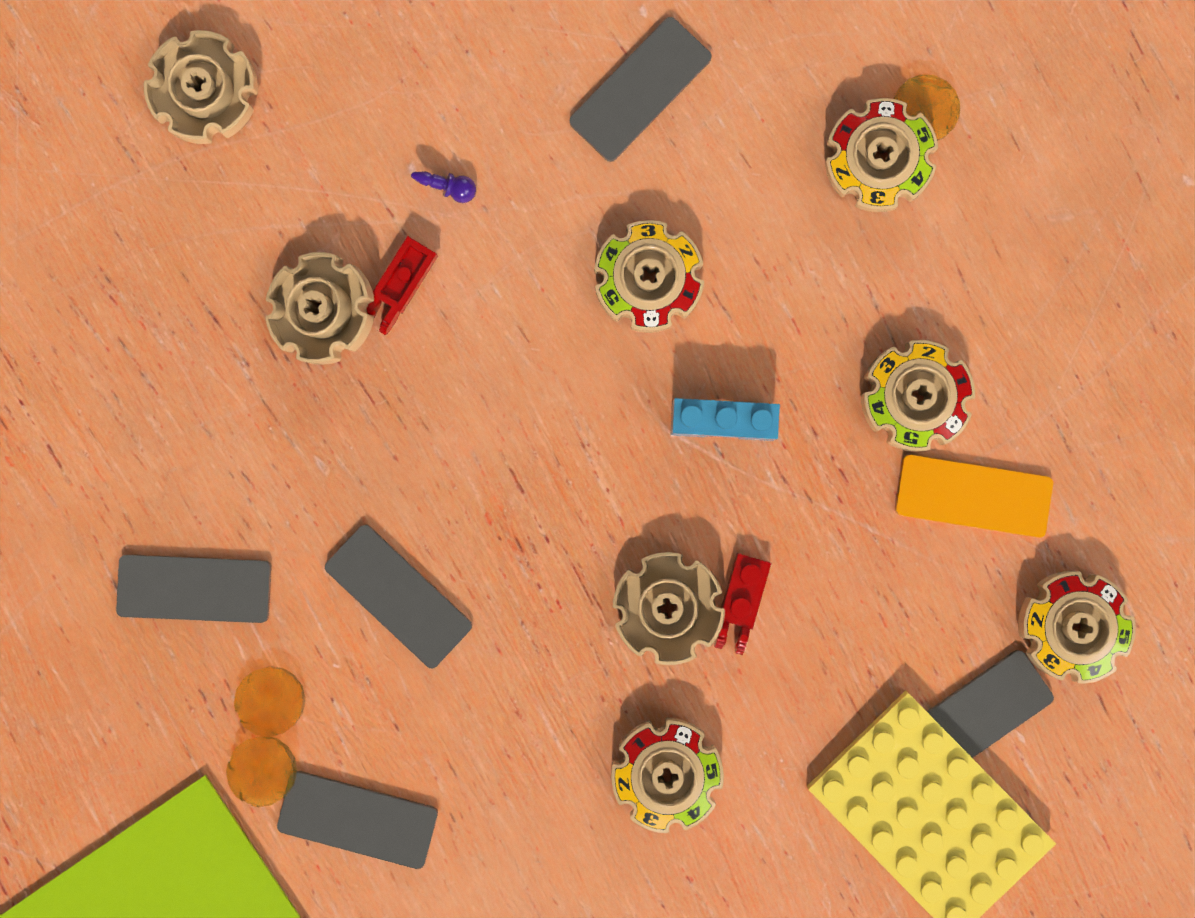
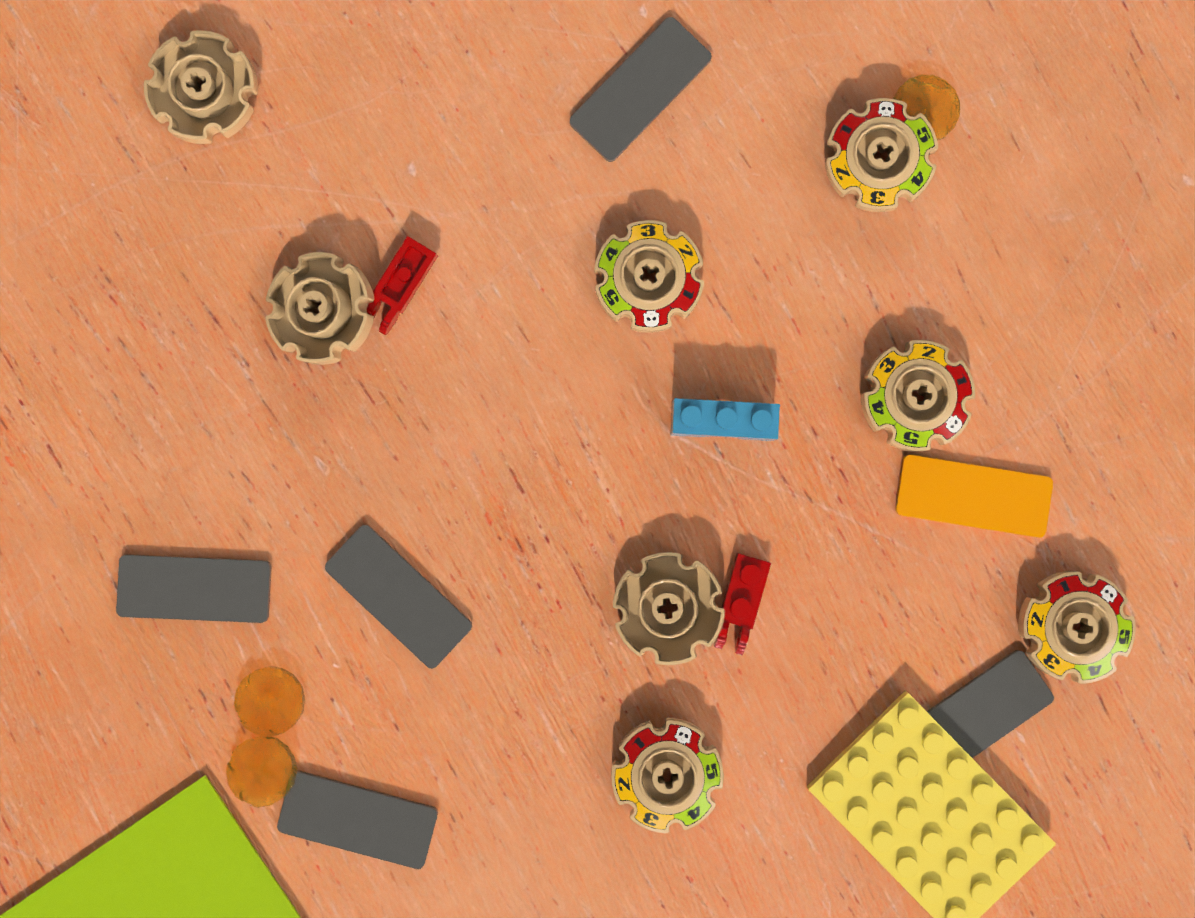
(460, 188): dark purple bar -> none

